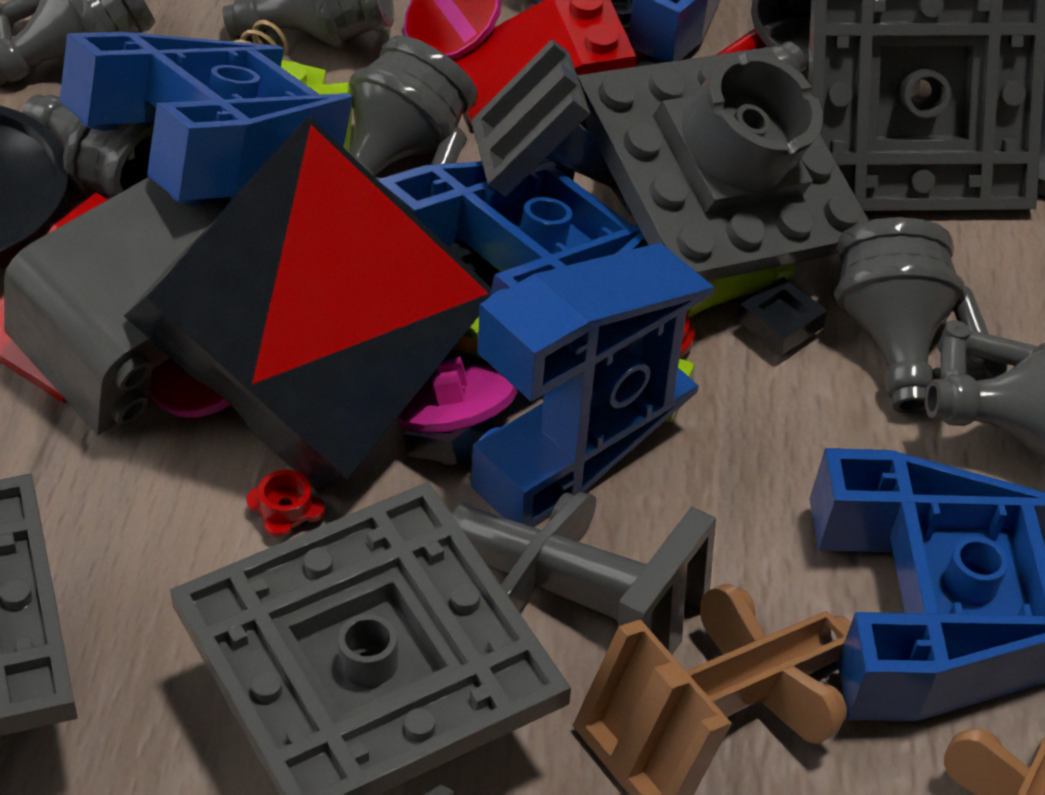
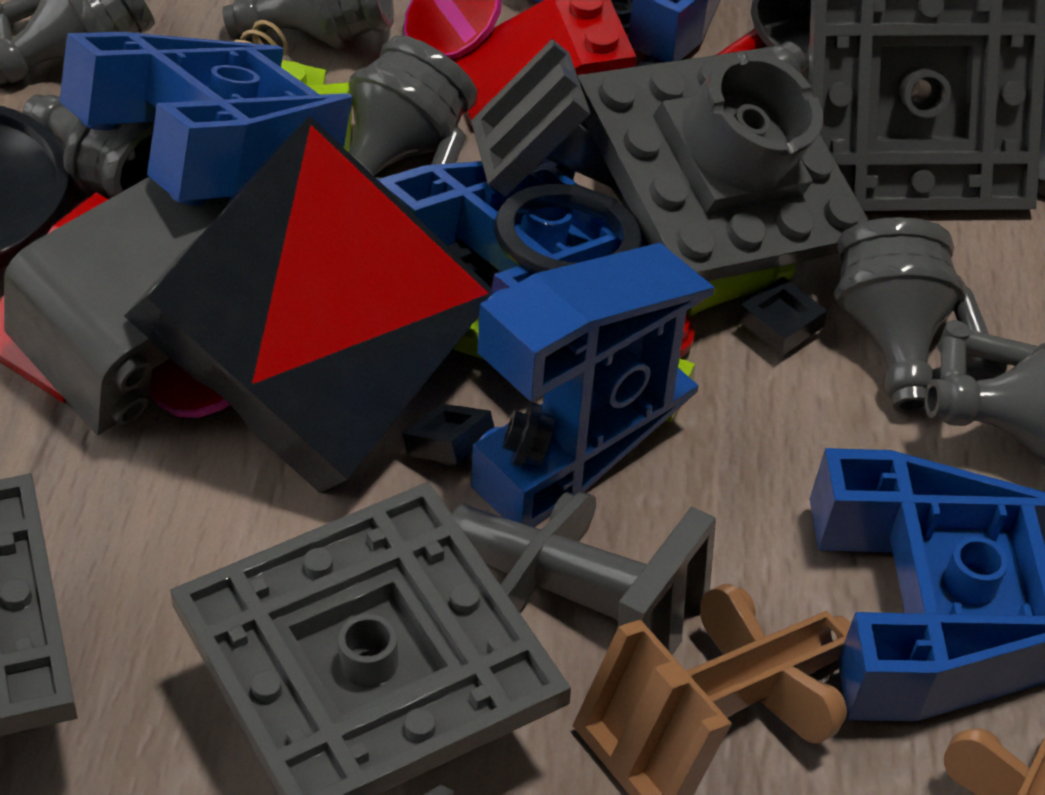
(280, 489): red plate -> none
(457, 398): dark pink piece -> none
(528, 436): none -> black plate
(563, 196): none -> black piece

